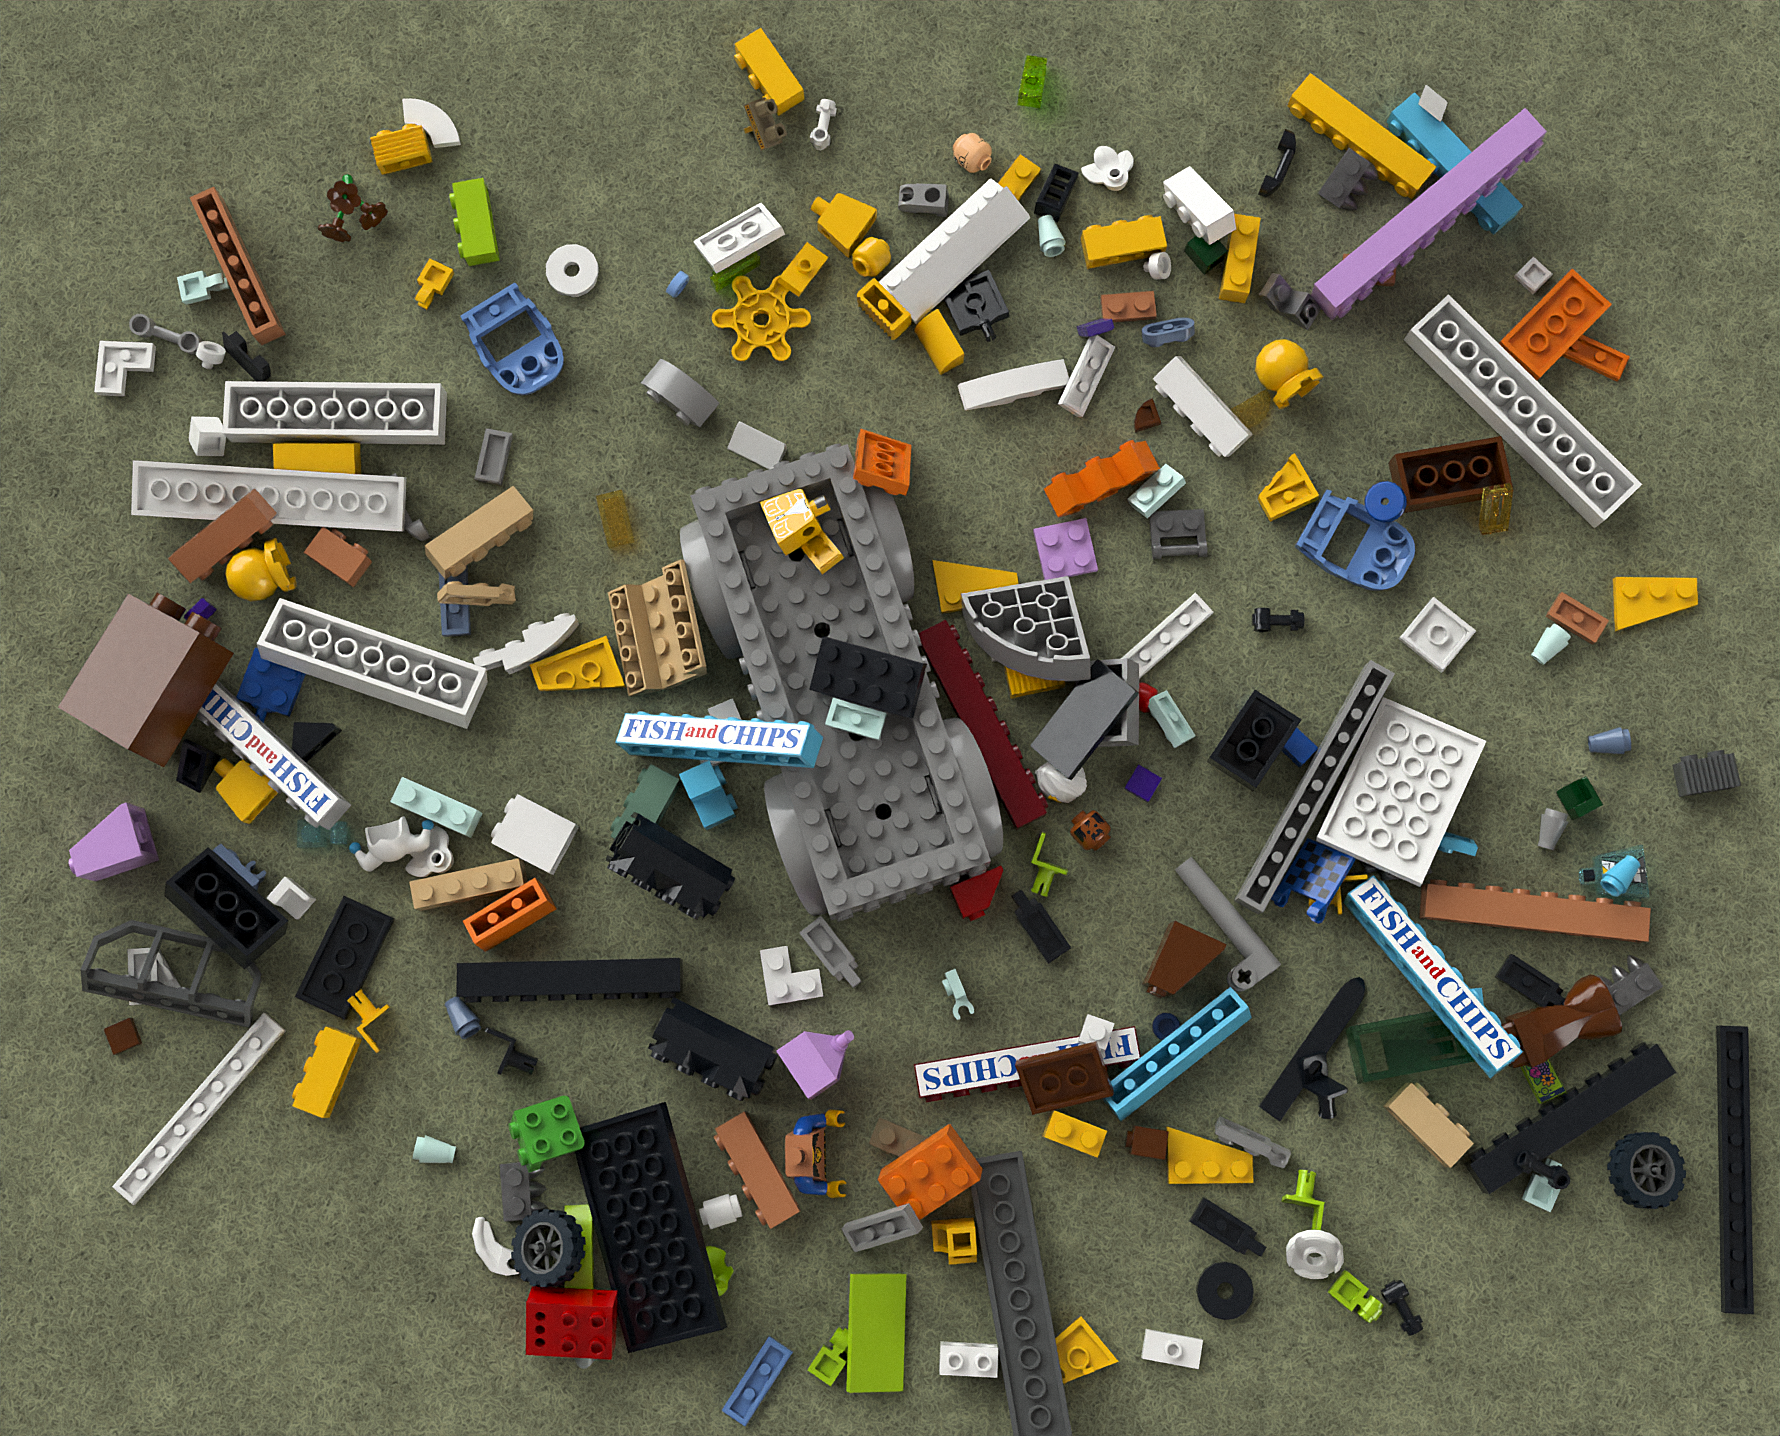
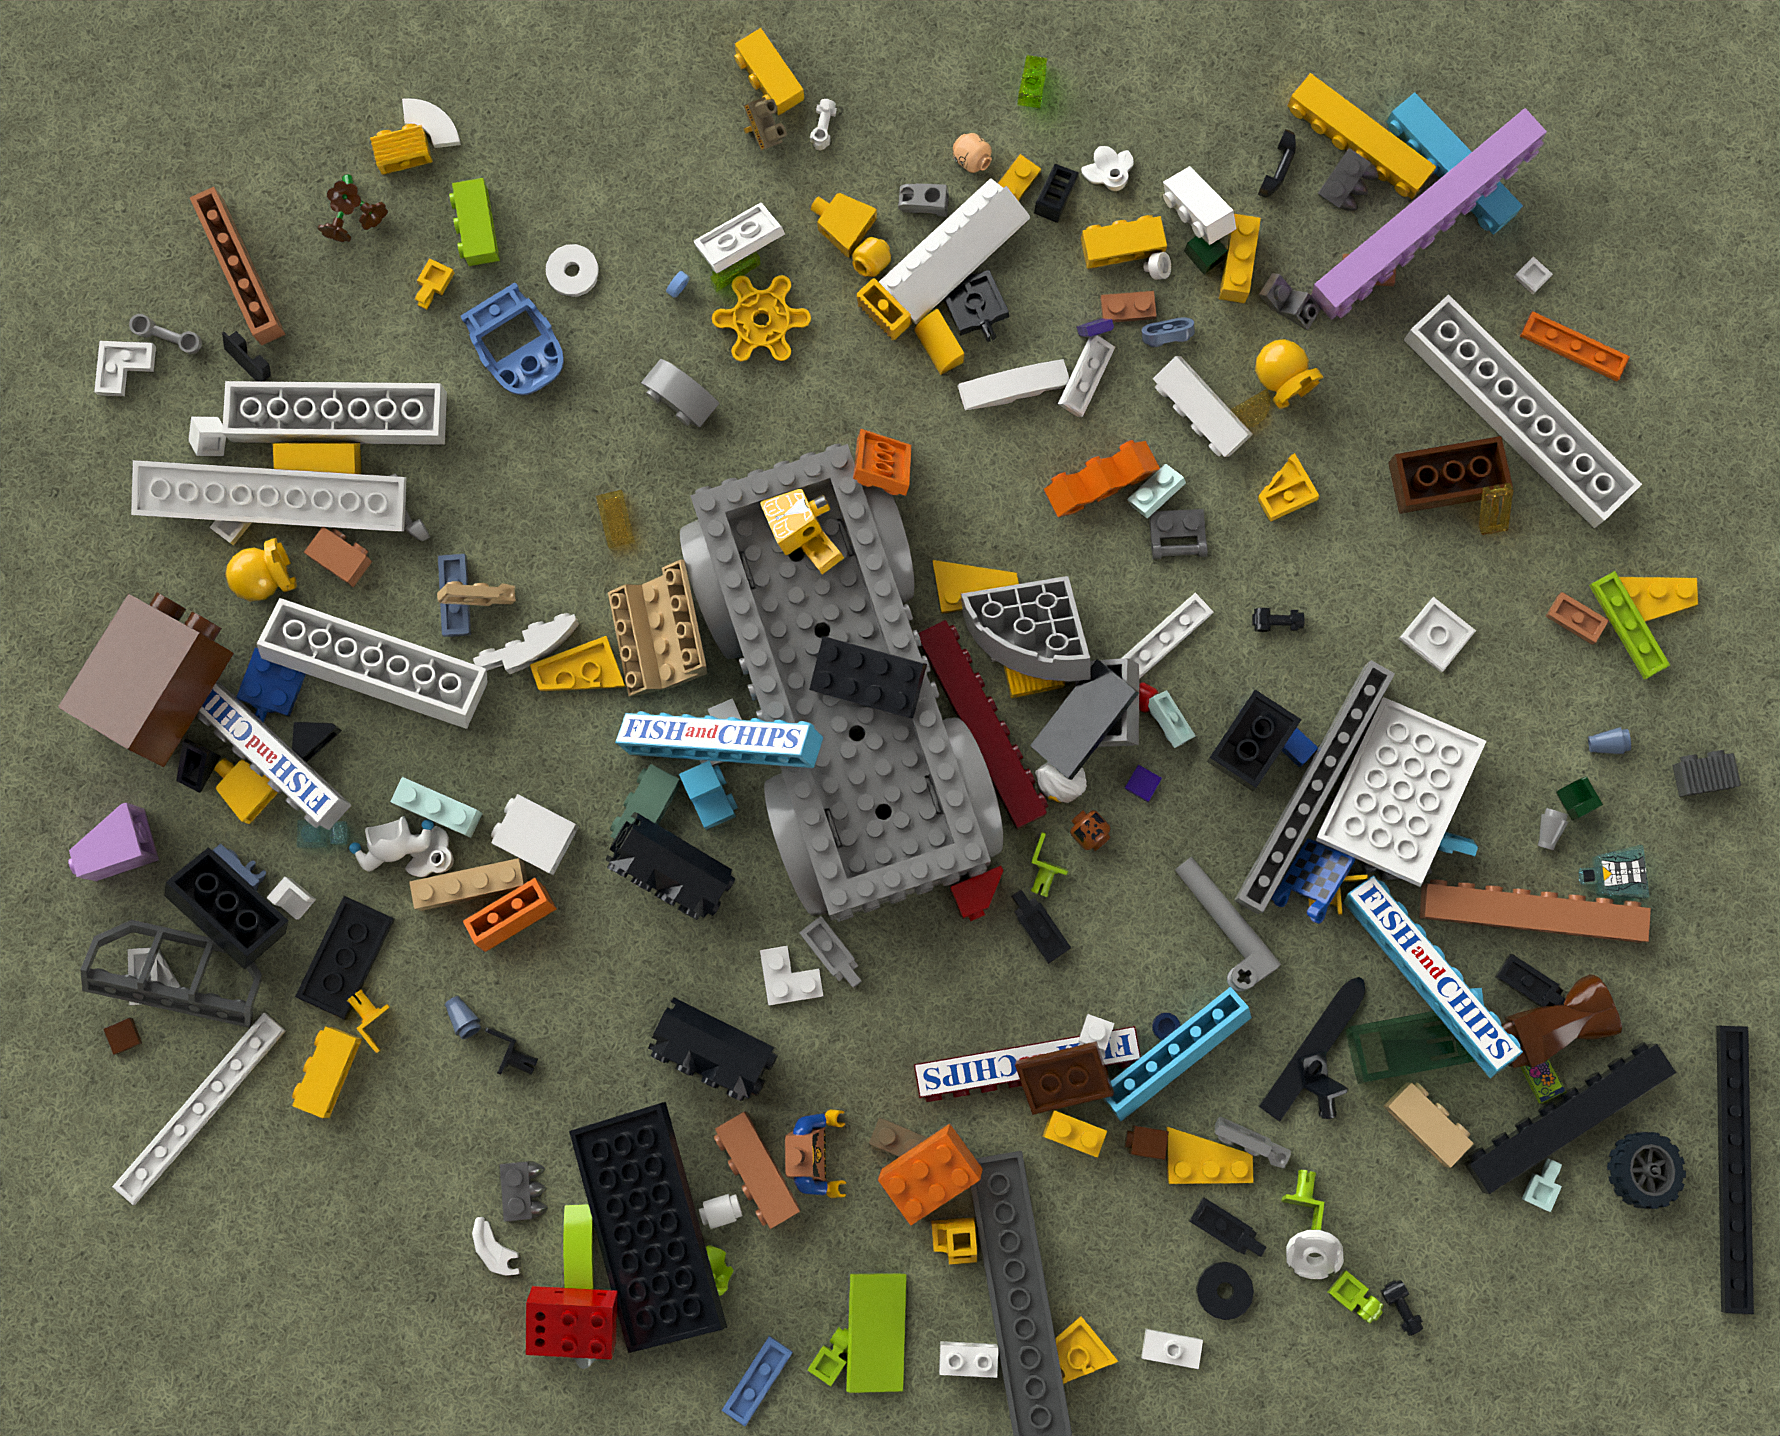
(197, 286): light aqua plate -> none
(201, 608): dark purple tile -> none
(210, 353): white tile -> none
(222, 536): nougat brick -> none
(433, 1151): light aqua cone -> none
(479, 533): tan brick -> none
(493, 457): light grey tile -> none
(545, 1132): bright green bracket -> none
(566, 1250): black wheel -> none
(569, 977): black brick -> none
(756, 446): white slope -> none
(802, 269): yellow plate -> none
(815, 1060): lavender piece -> none
(856, 719): light aqua plate -> none
(882, 1227): light grey plate -> none
(954, 987): light aqua plate -> none
(1050, 237): light aqua cone -> none
(1065, 549): lavender plate -> none
(1146, 416): reddish brown tile -> none
(1179, 958): reddish brown slope -> none
(1381, 555): medium blue slope -> none
(1382, 491): blue piece -> none
(1433, 103): white sticker -> none
(1550, 643): light aqua cone -> none
(1554, 324): orange plate -> none
(1556, 1175): black bar -> none
(1620, 876): medium azure cone -> none
(1629, 625): none -> lime tile
(1633, 986): flat silver plate -> none

